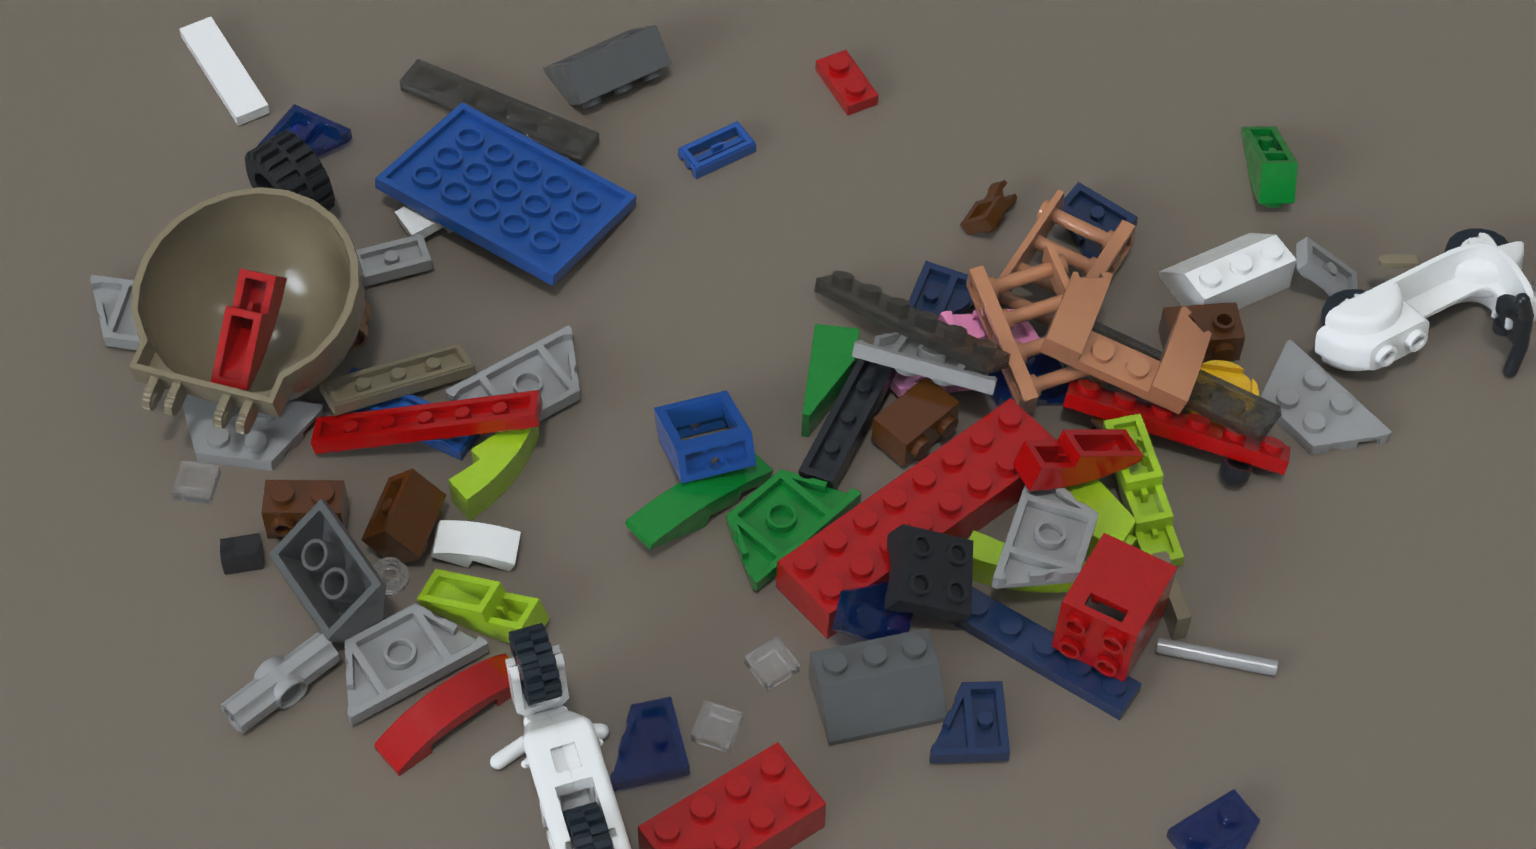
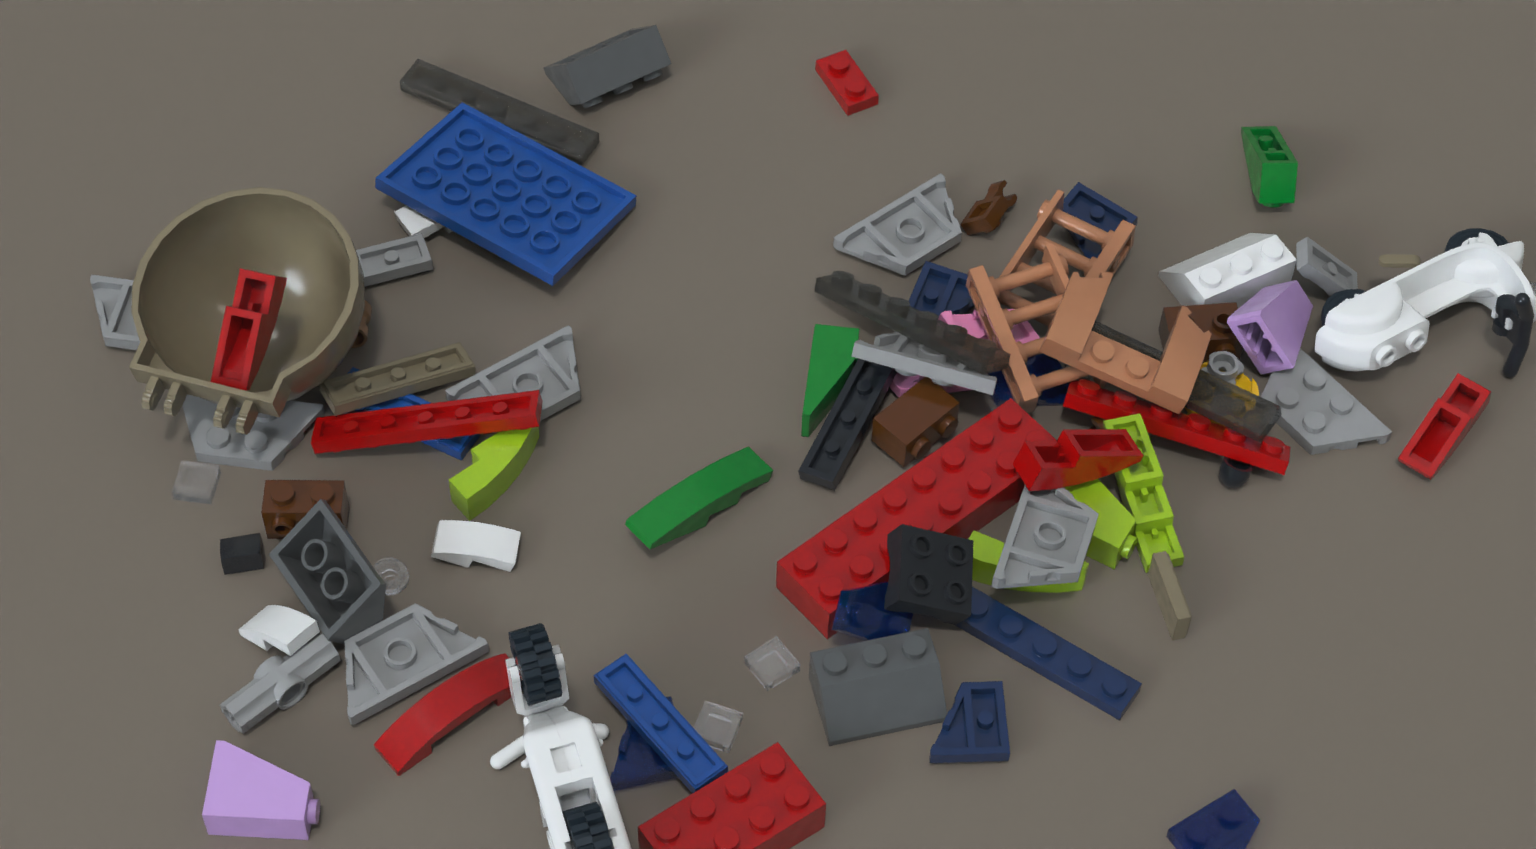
(224, 71): white tile -> none
(256, 798): none -> lavender slope
(280, 628): none -> white slope
(289, 165): black tyre -> none
(315, 130): clear blue wing -> none
(404, 517): reddish brown brick -> none
(480, 604): lime slope -> none
(660, 723): none -> blue tile
(693, 456): blue window -> none
(720, 153): blue tile -> none
(781, 518): green wing -> none
(906, 230): none -> light grey wing
(1126, 582): red container -> none
(1217, 656): light grey bar -> none
(1225, 362): none -> light grey plate
(1273, 326): none -> lavender slope
(1445, 426): none -> red slope

